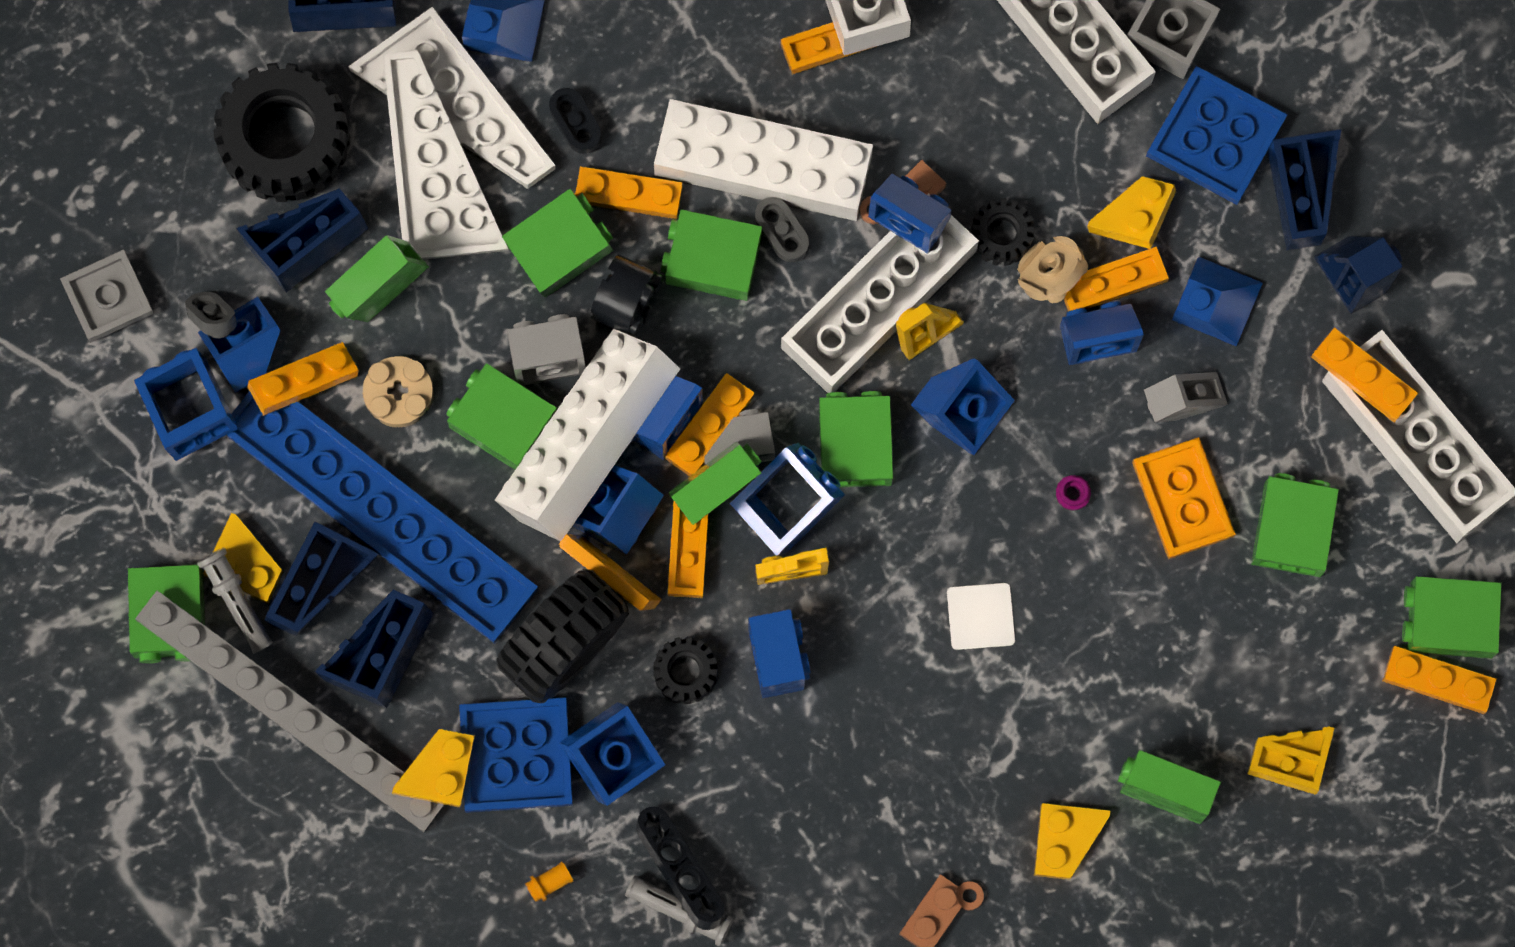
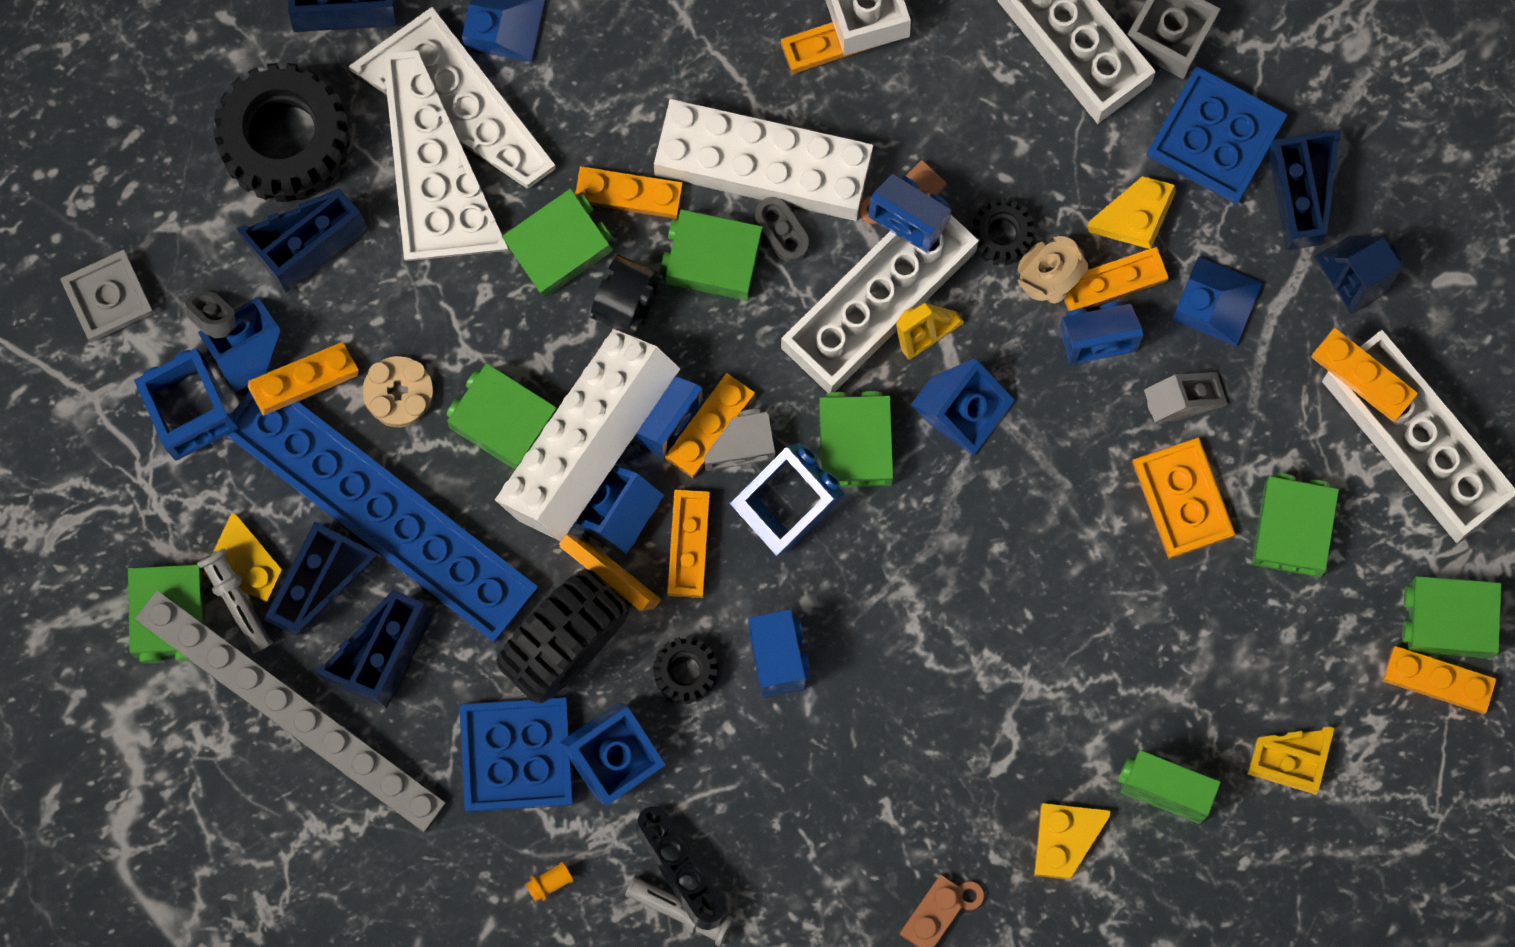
(376, 279): bright green brick -> none
(438, 770): yellow wing -> none
(546, 350): light grey brick -> none
(575, 122): black plate -> none
(716, 481): bright green brick -> none
(793, 567): yellow wing -> none
(980, 616): white sticker -> none
(1073, 482): magenta plate -> none

